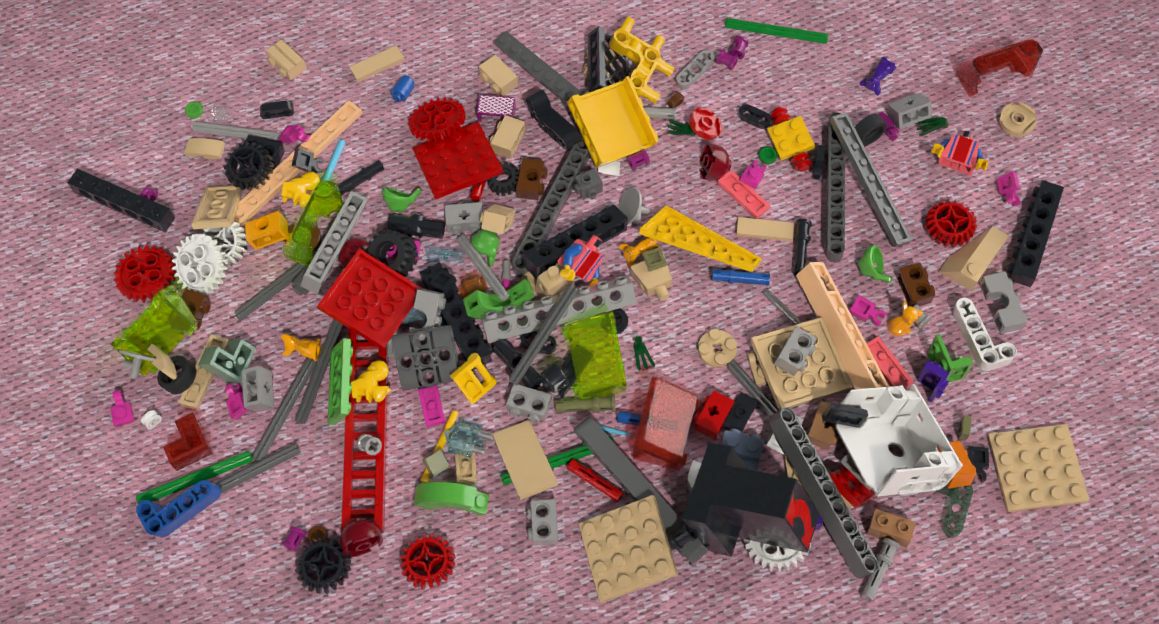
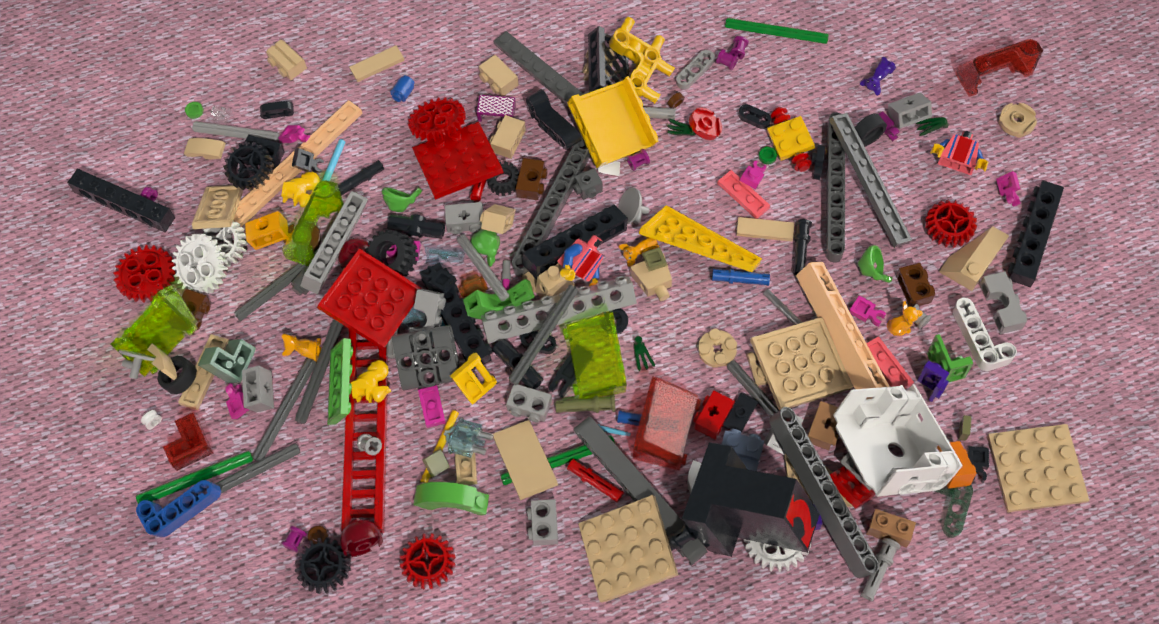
(122, 412): dark pink plate -> none
(554, 378): black head -> none
(716, 160): dark red cylinder -> none
(795, 351): light grey brick -> none
(844, 415): black plate -> none

